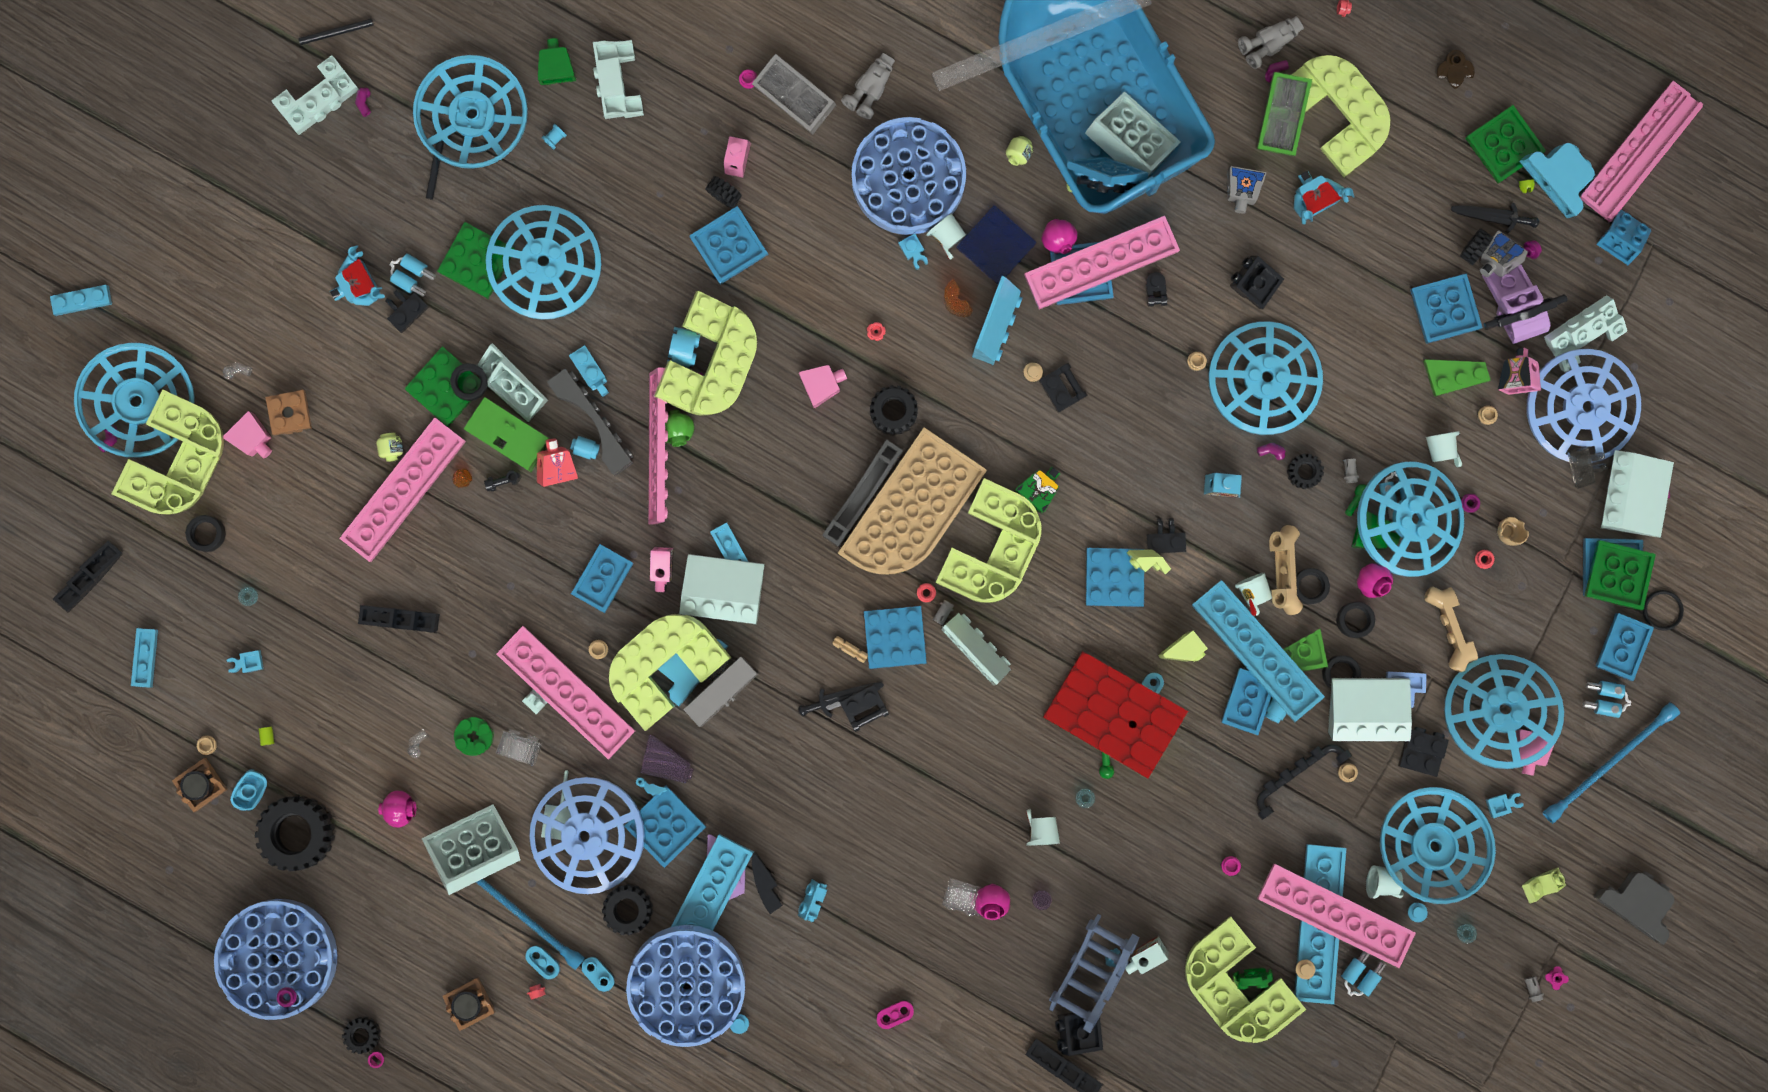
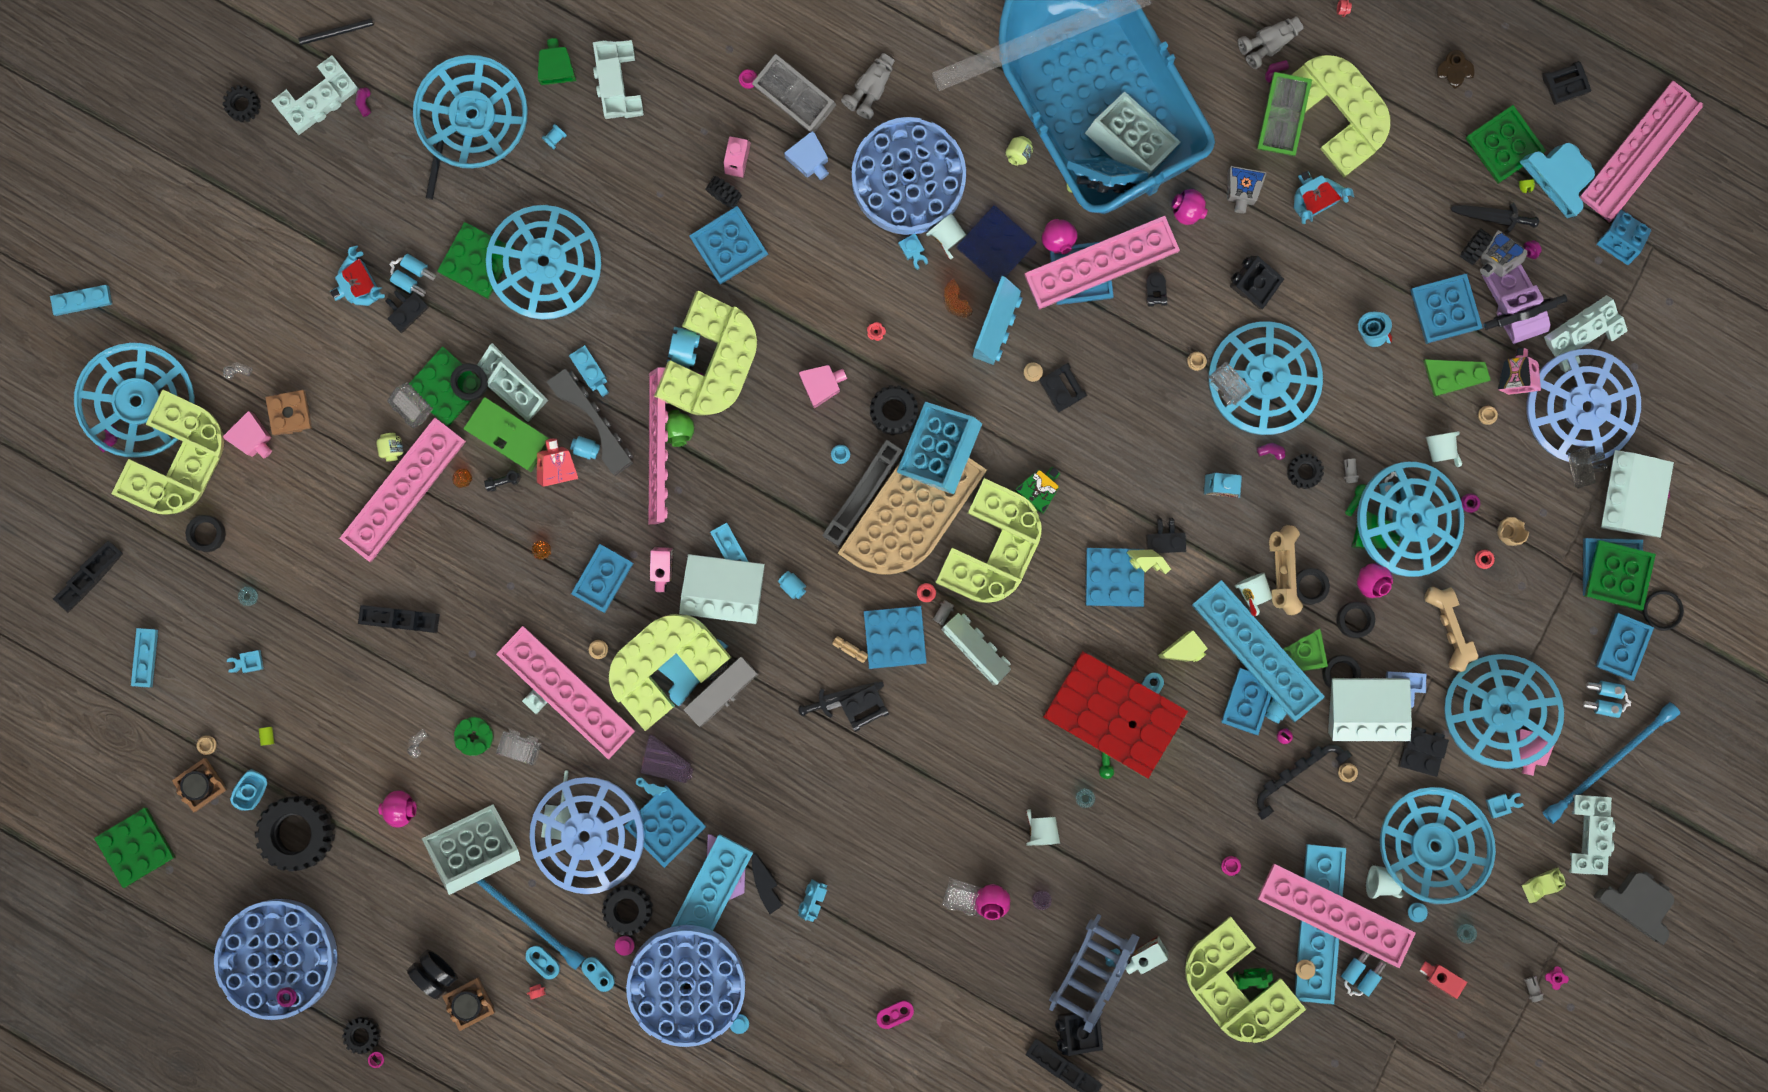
(134, 847): none -> green plate
(237, 93): none -> black tyre
(409, 405): none -> clear brick
(432, 974): none -> black wheel
(541, 550): none -> clear orange plate
(624, 945): none -> dark pink plate
(792, 585): none -> medium azure brick
(808, 156): none -> light blue torso
(840, 454): none -> medium azure plate
(939, 447): none -> medium azure slope
(1189, 207): none -> dark pink plant
(1230, 384): none -> clear brick
(1283, 740): none -> dark pink hinge
(1375, 328): none -> medium azure hat
(1450, 984): none -> coral torso
(1569, 88): none -> black plate
(1597, 835): none -> light aqua bracket

